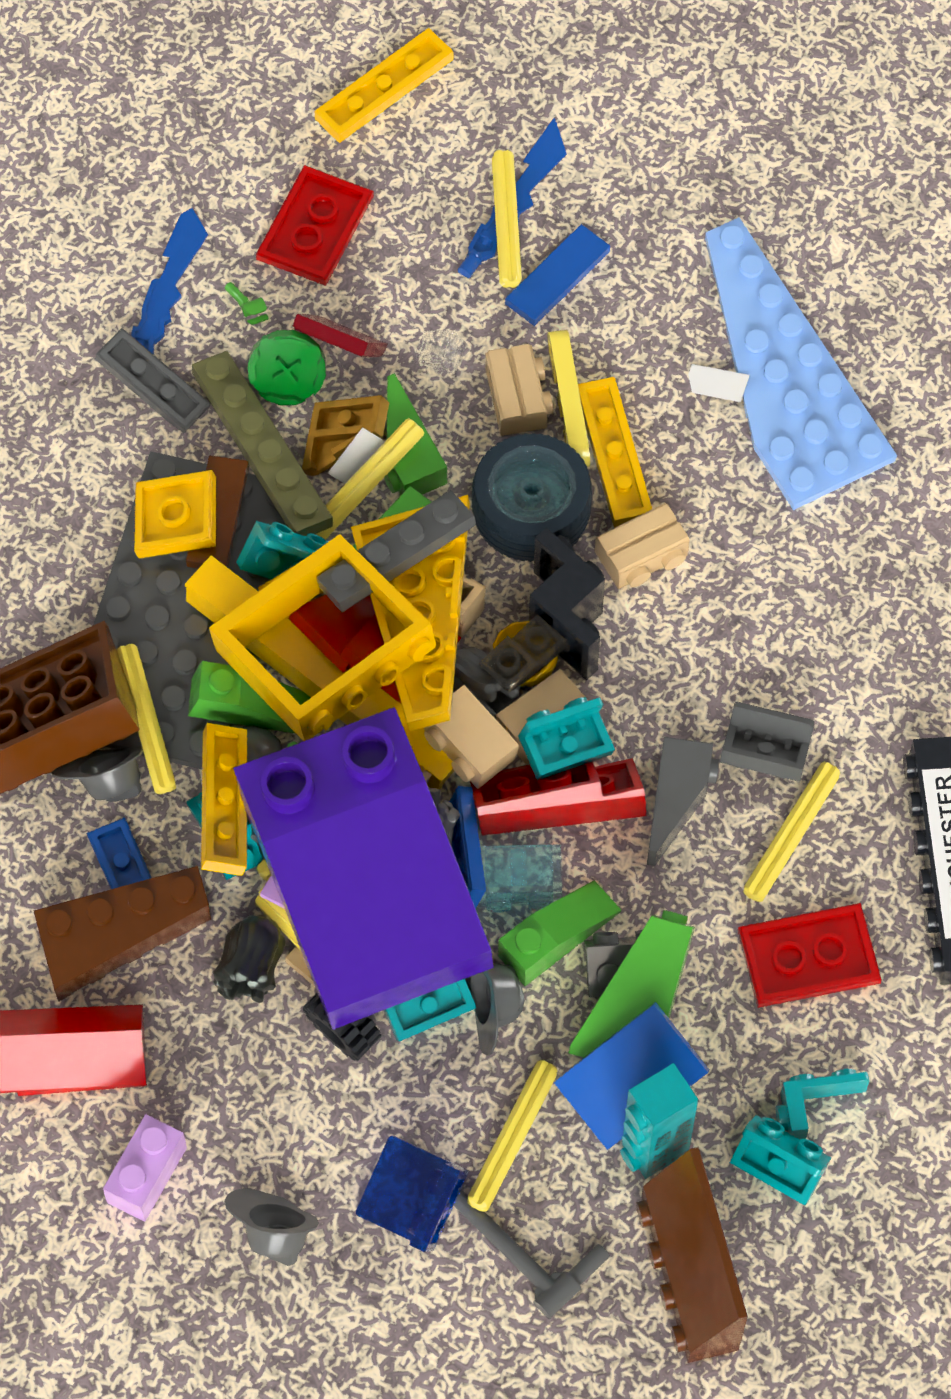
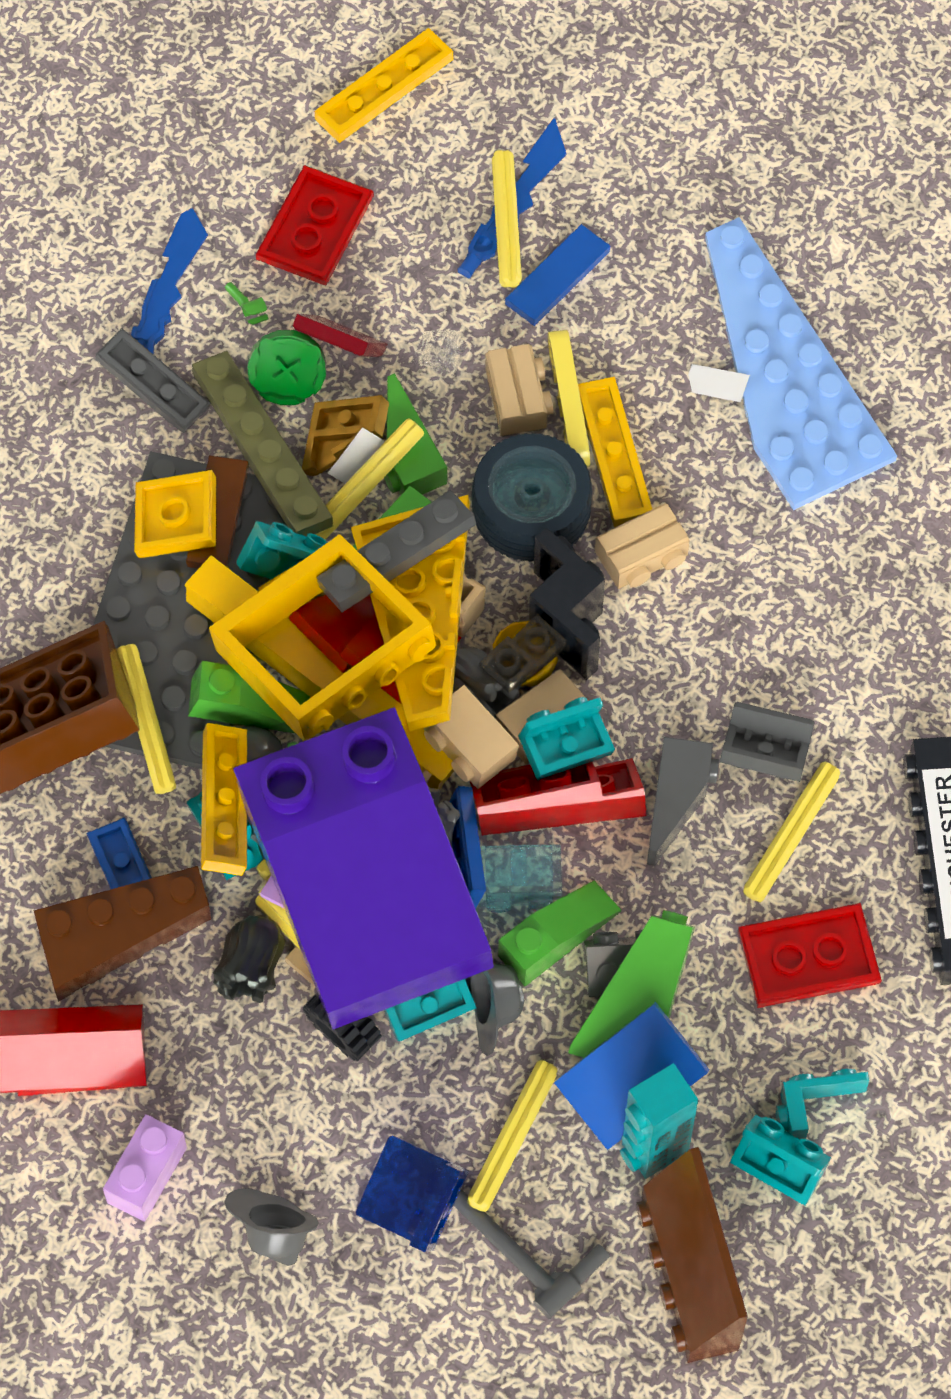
(106, 773): dark grey piece -> none

